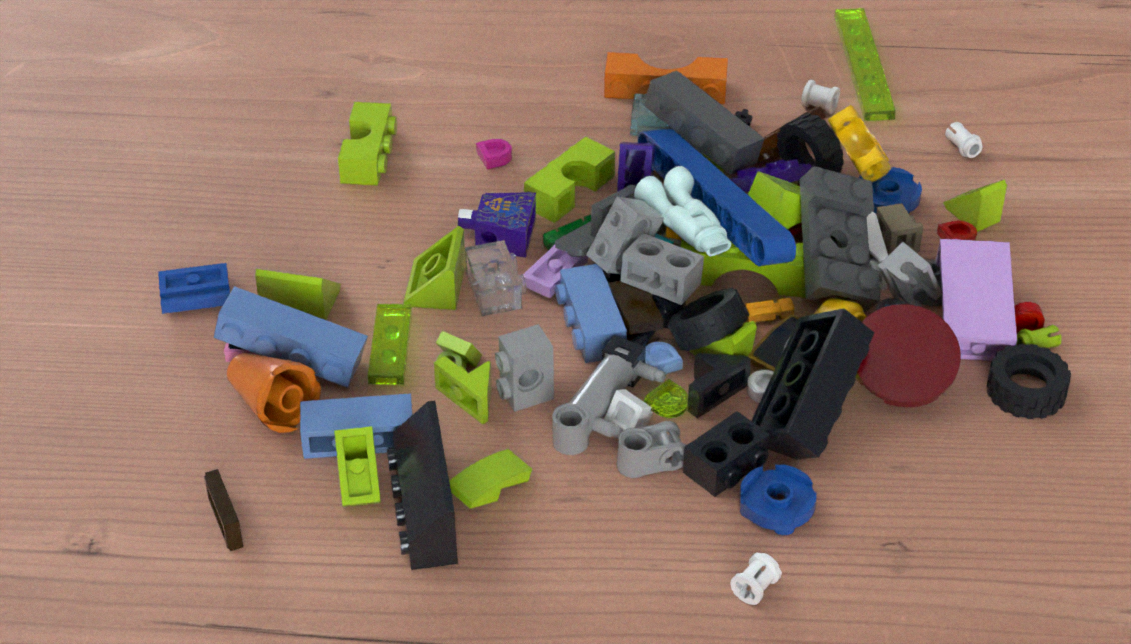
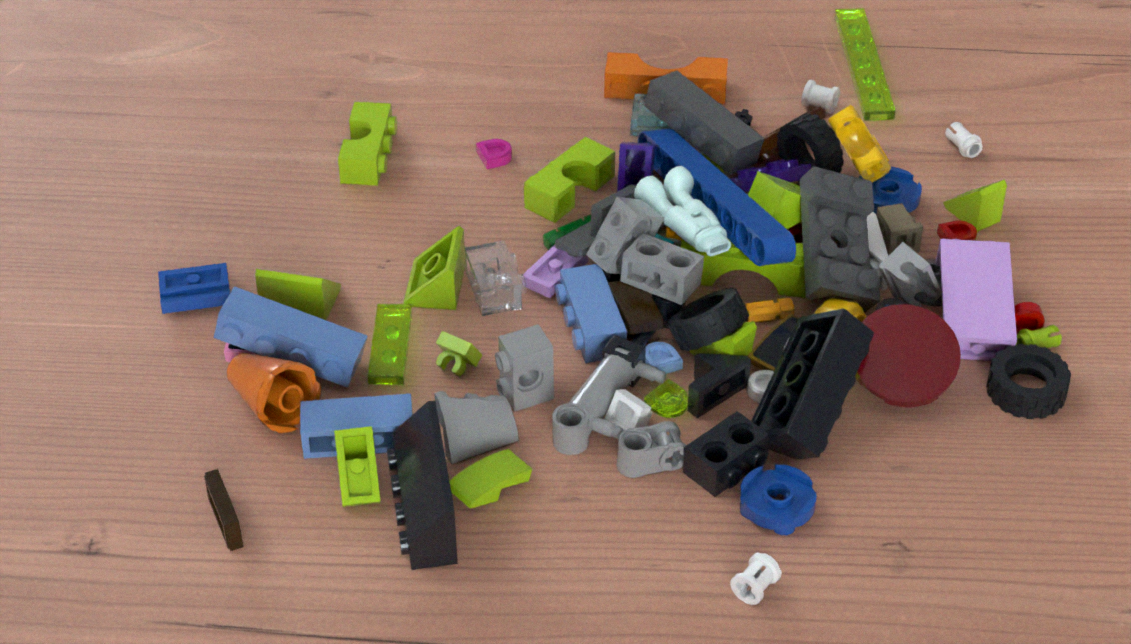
(467, 390): lime slope -> none
(474, 424): none -> light grey slope
(502, 218): dark purple torso -> none

